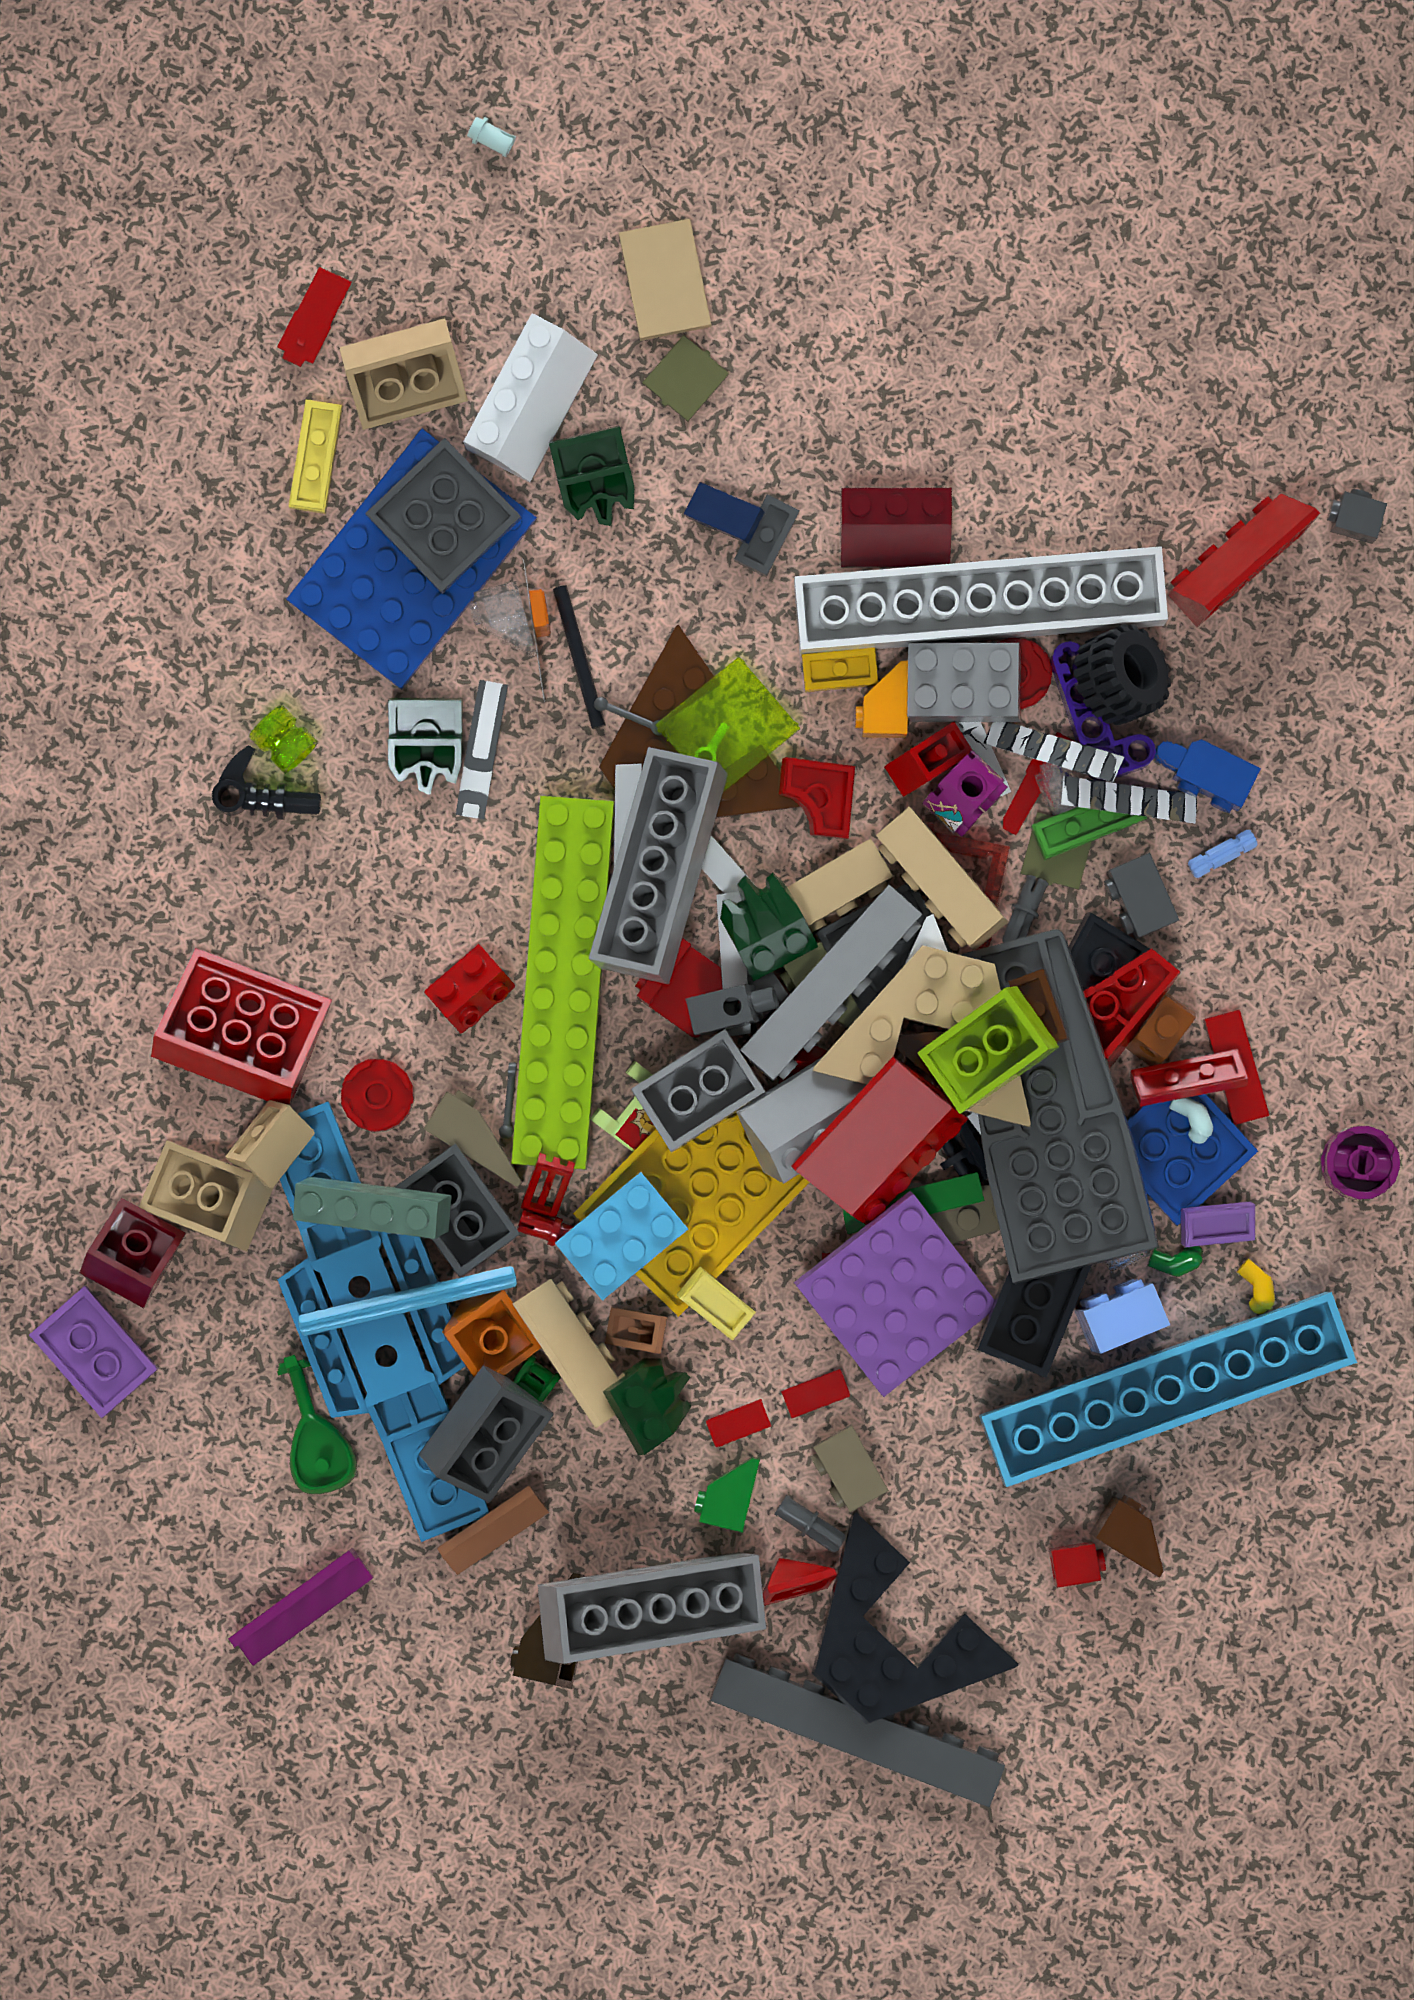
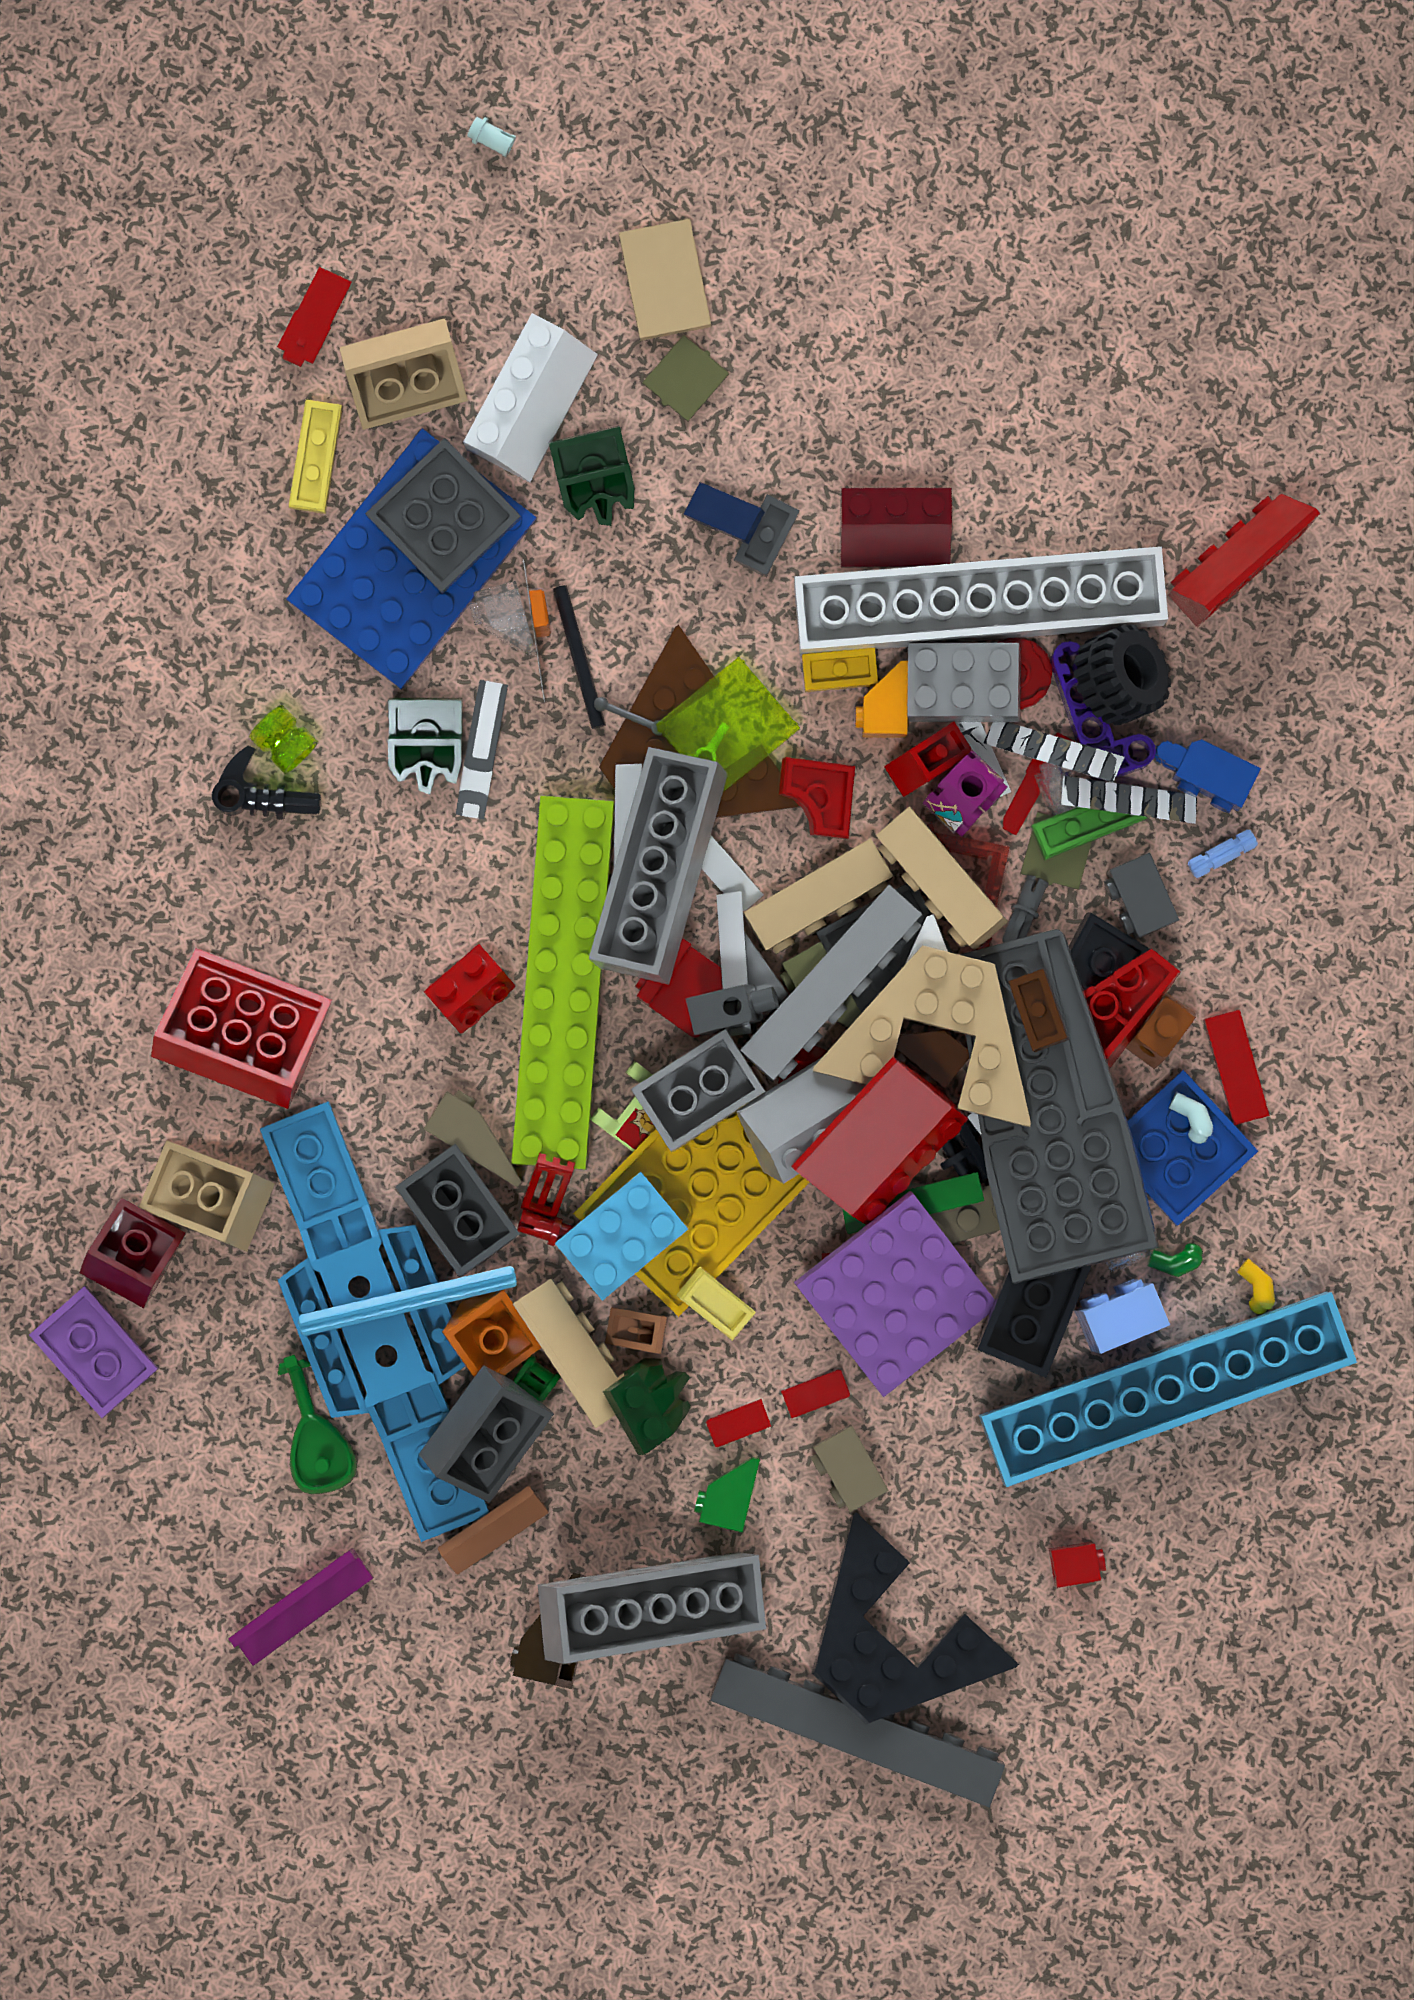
(271, 1142): tan panel -> none
(372, 1207): sand green brick -> none
(385, 1103): red tile -> none
(506, 1130): dark grey hinge -> none
(766, 926): dark green plate -> none
(796, 1579): red slope -> none
(810, 1524): dark grey axle -> none
(988, 1049): lime slope -> none
(1129, 1533): reddish brown slope -> none
(1188, 1077): red tile -> none
(1217, 1224): medium lavender tile -> none
(1357, 516): dark grey brick -> none
(1360, 1163): magenta brick -> none

